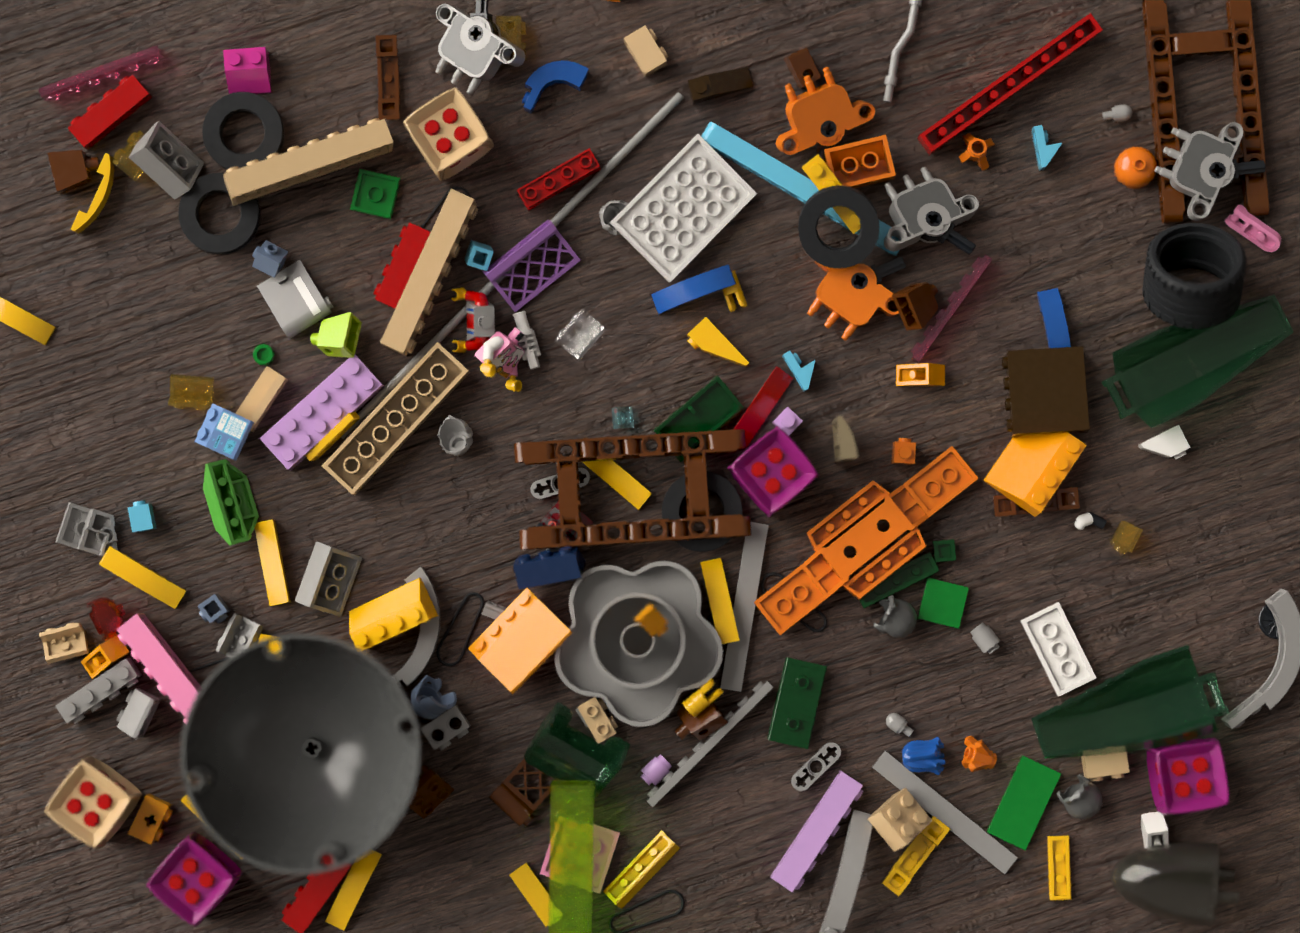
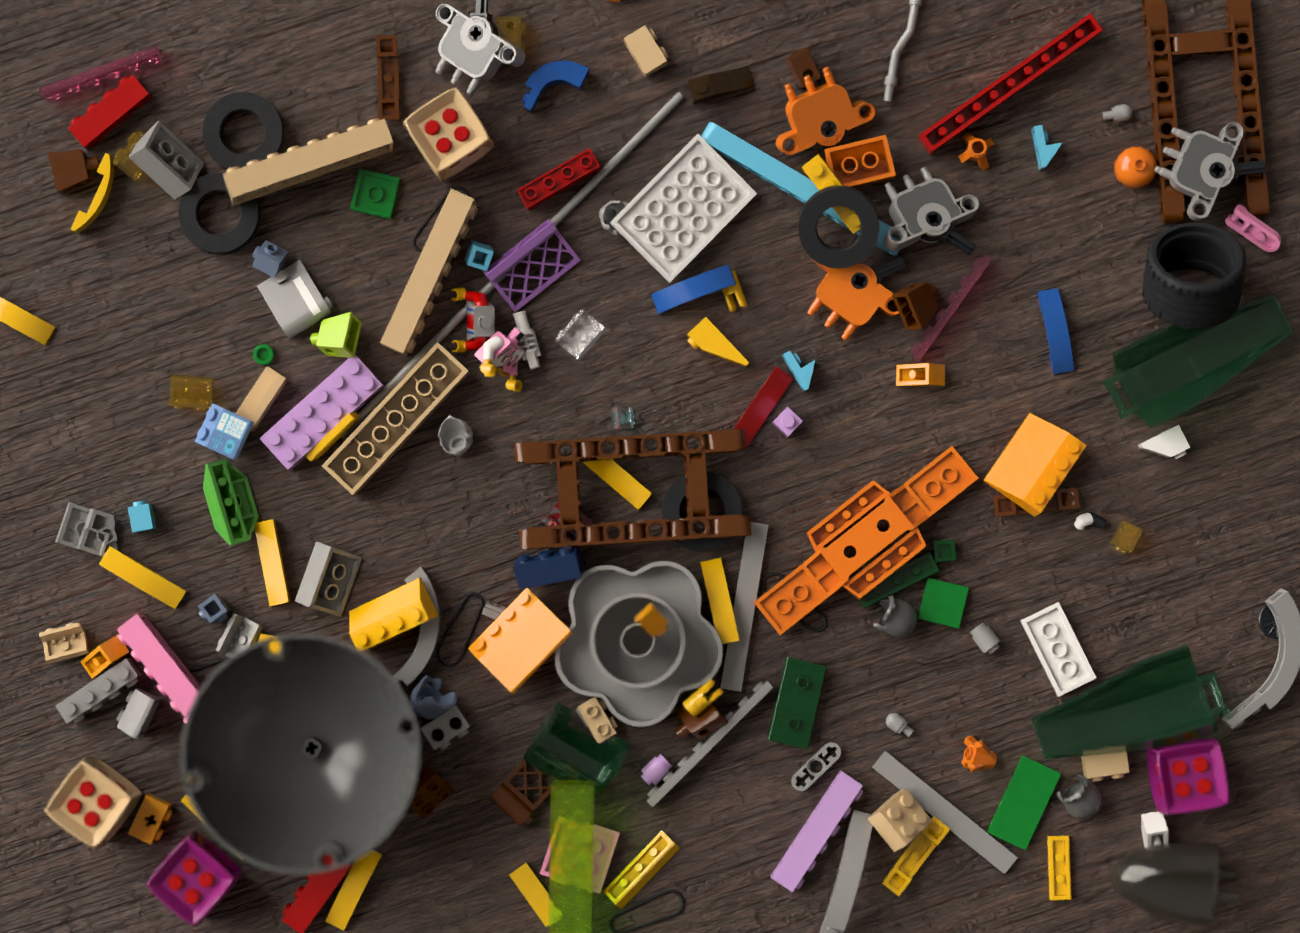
(106, 616): clear red cylinder -> none
(247, 70): dark pink slope -> none
(402, 265): red brick -> none
(547, 492): light grey beam -> none
(705, 411): dark green container -> none
(773, 471): magenta piece -> none
(843, 441): dark tan slope -> none
(903, 452): orange brick -> none
(924, 756): blue piece -> none
(1046, 391): dark brown panel -> none

